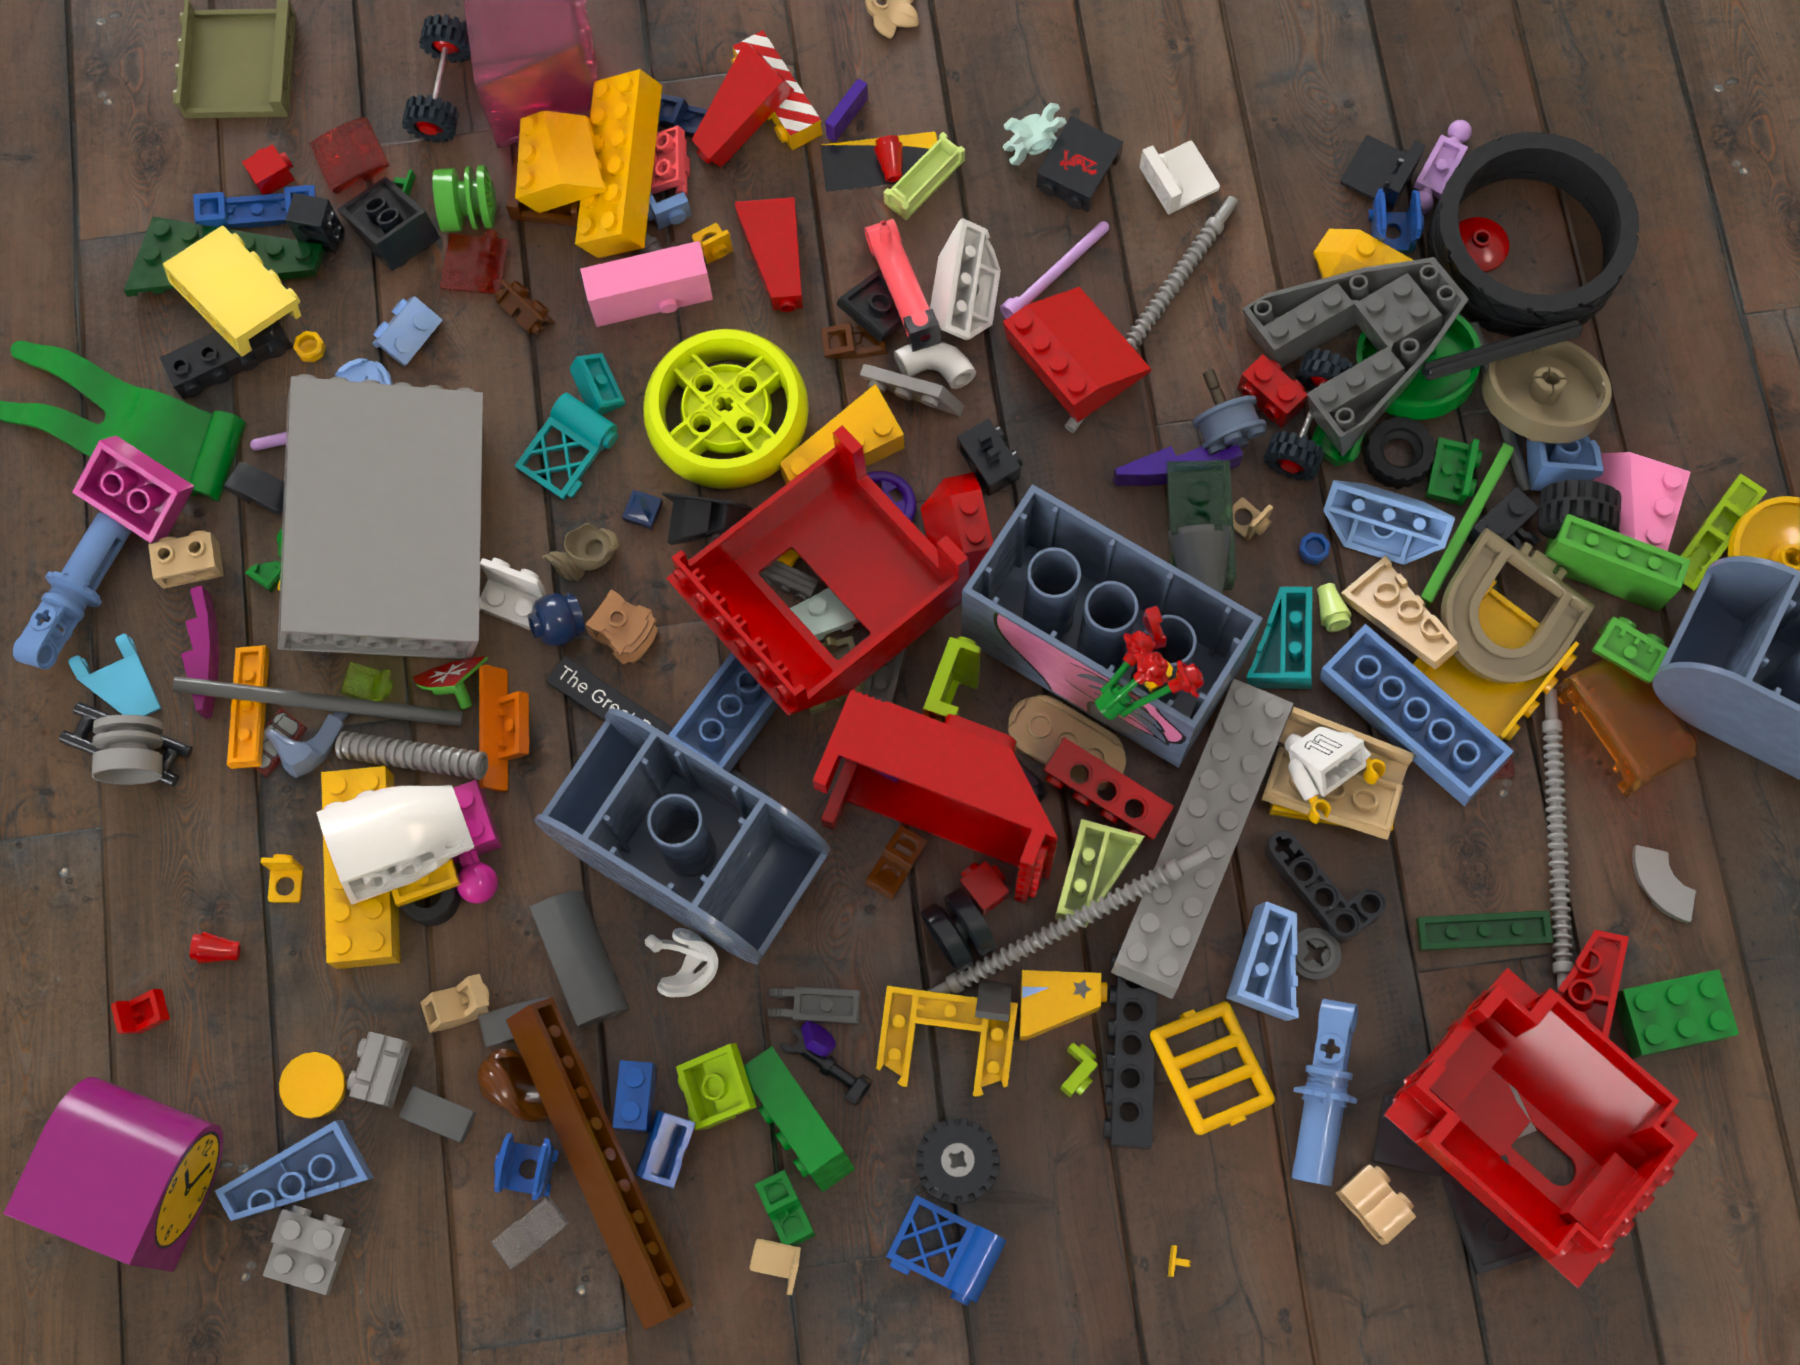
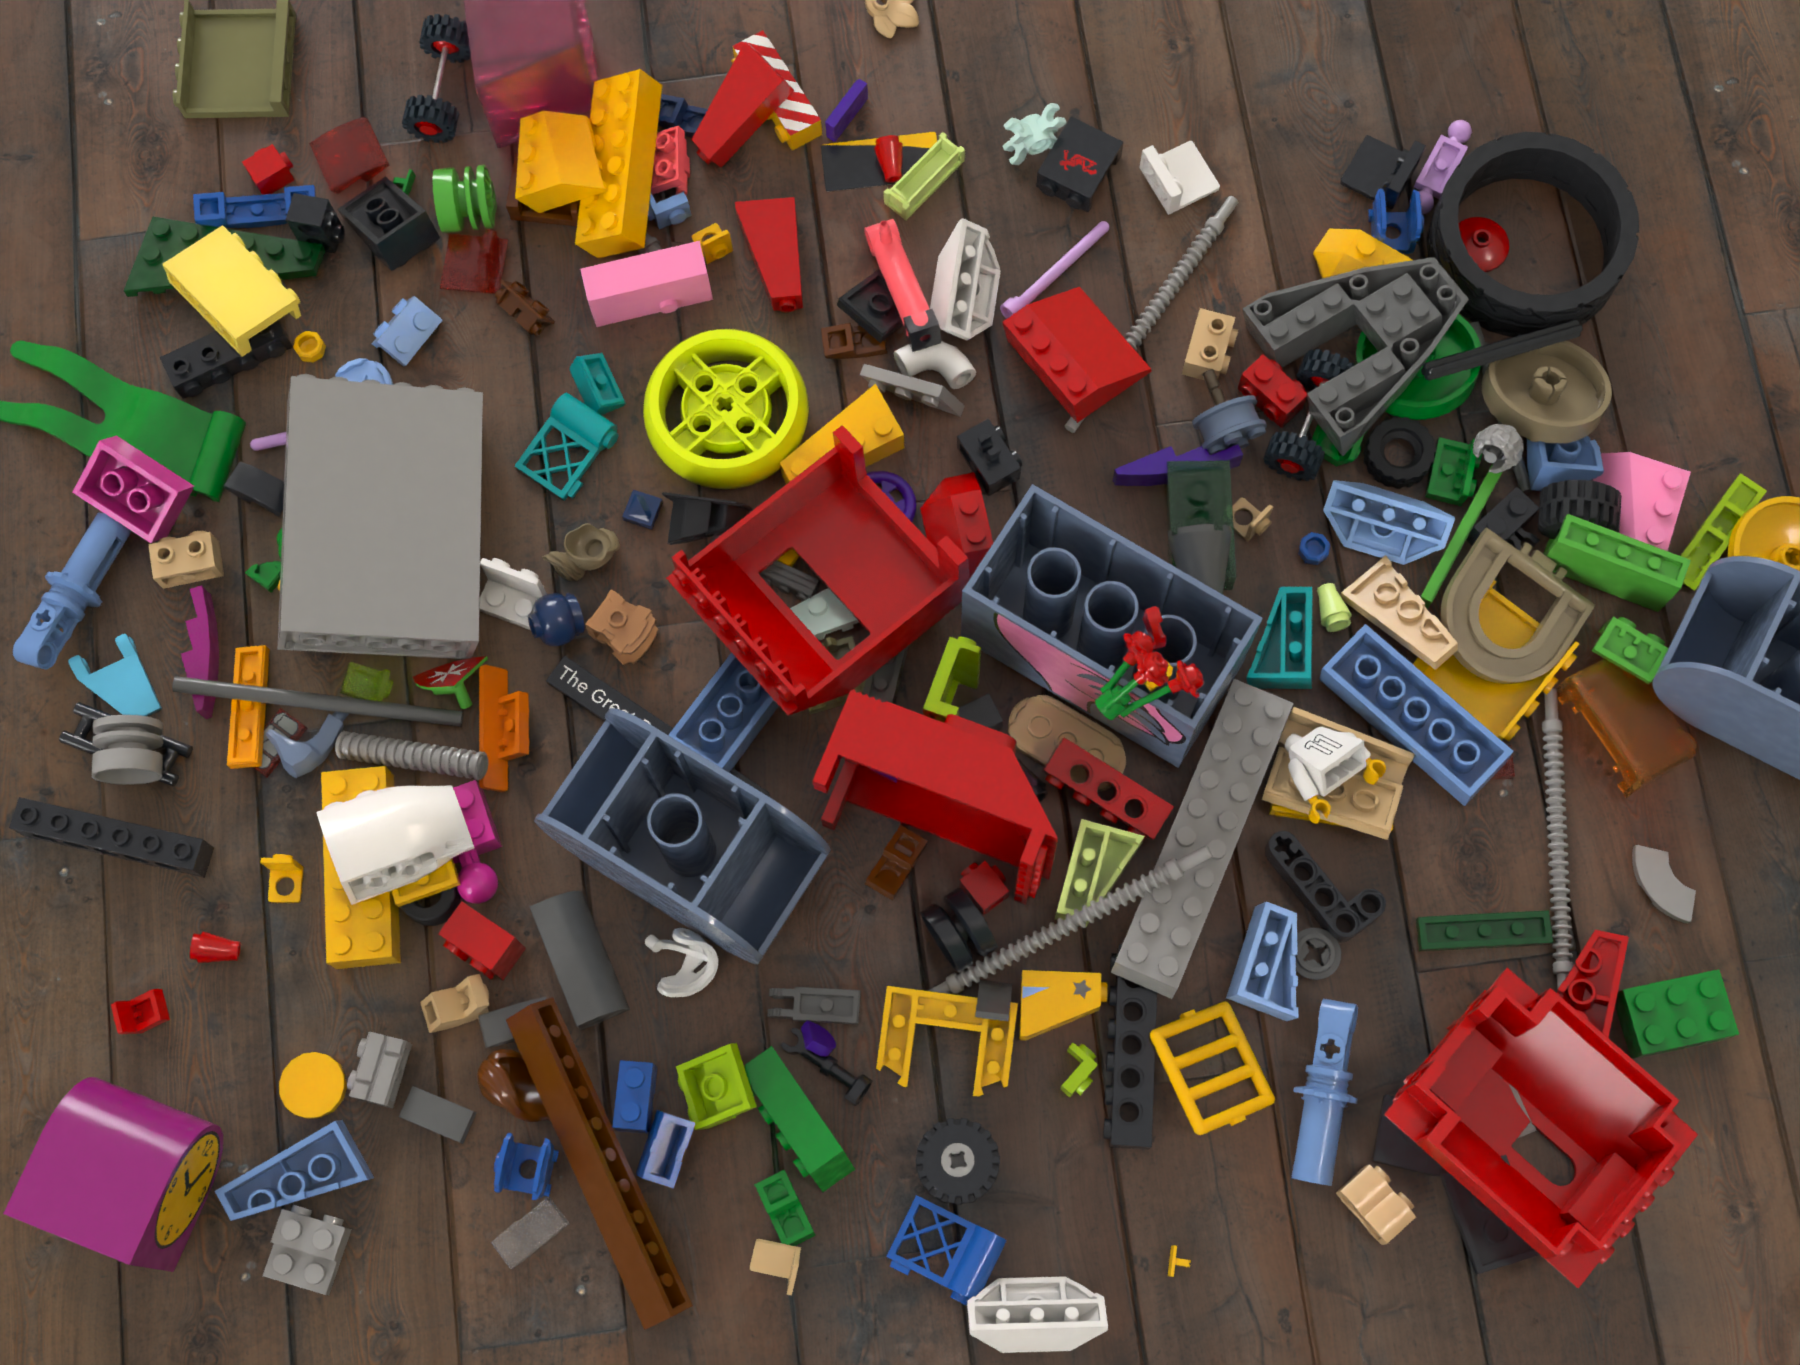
(111, 837): none -> black brick
(478, 938): none -> red brick
(982, 712): none -> black brick
(1036, 1314): none -> white wedge
(1209, 344): none -> tan brick
(1500, 446): none -> light grey piece

